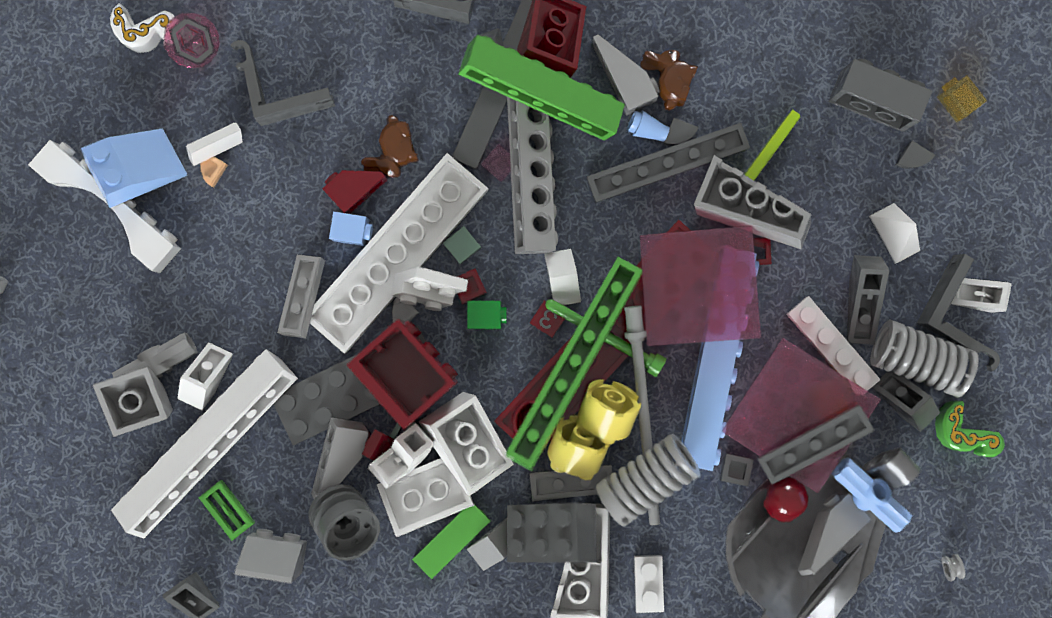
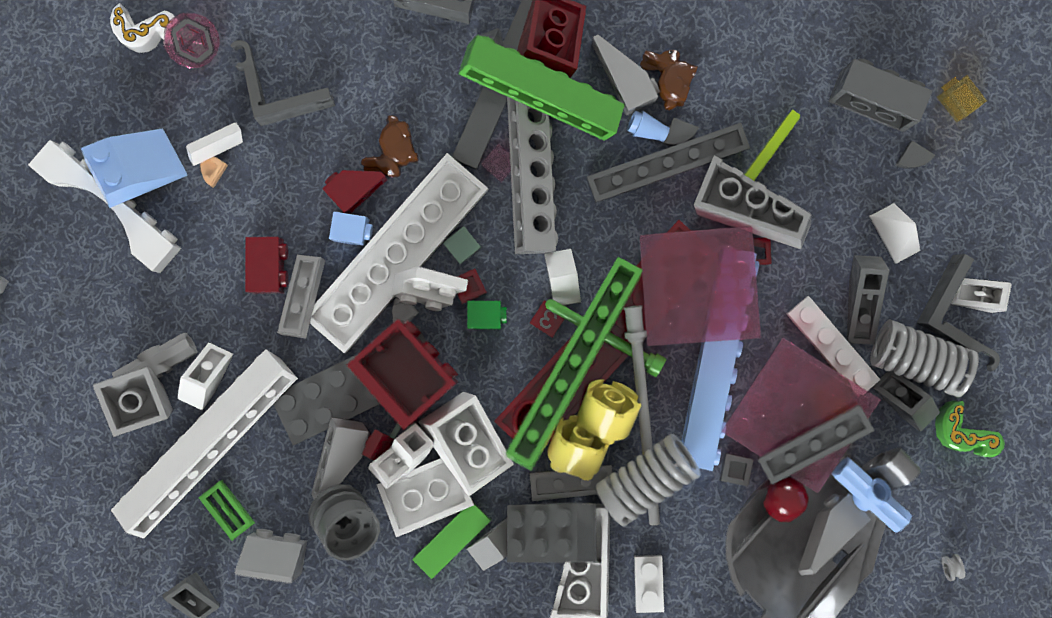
(265, 265): none -> dark red brick

